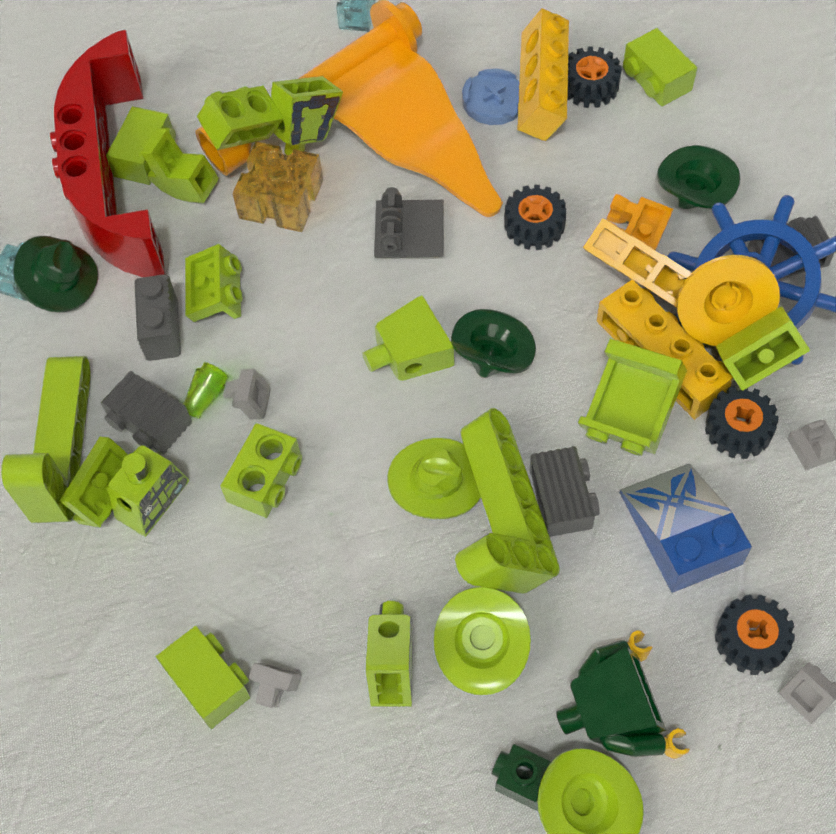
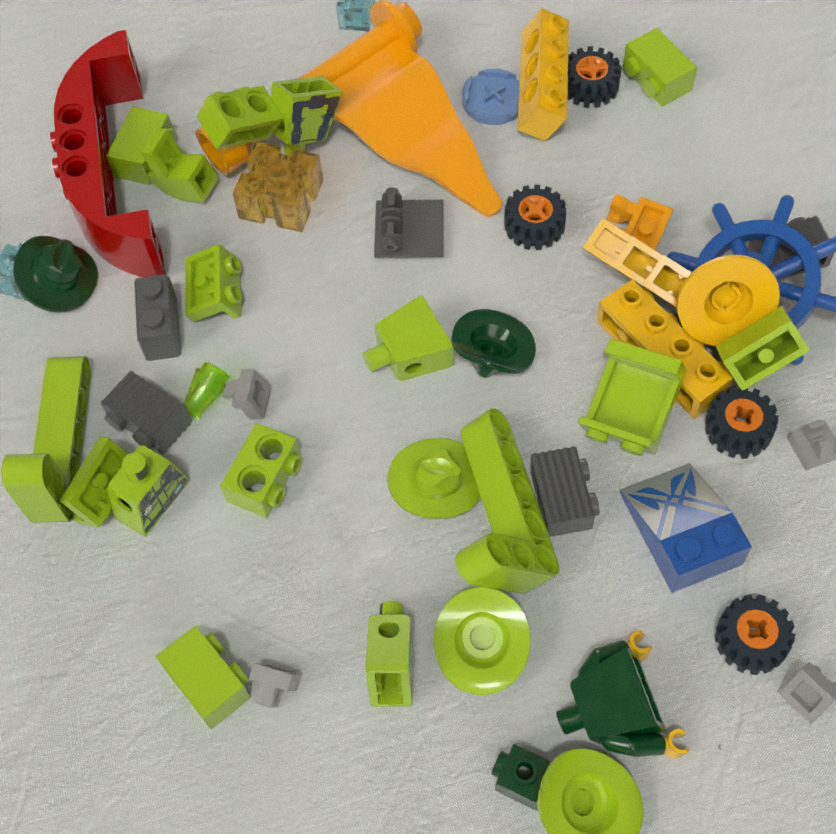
(699, 176): dark green hat -> none

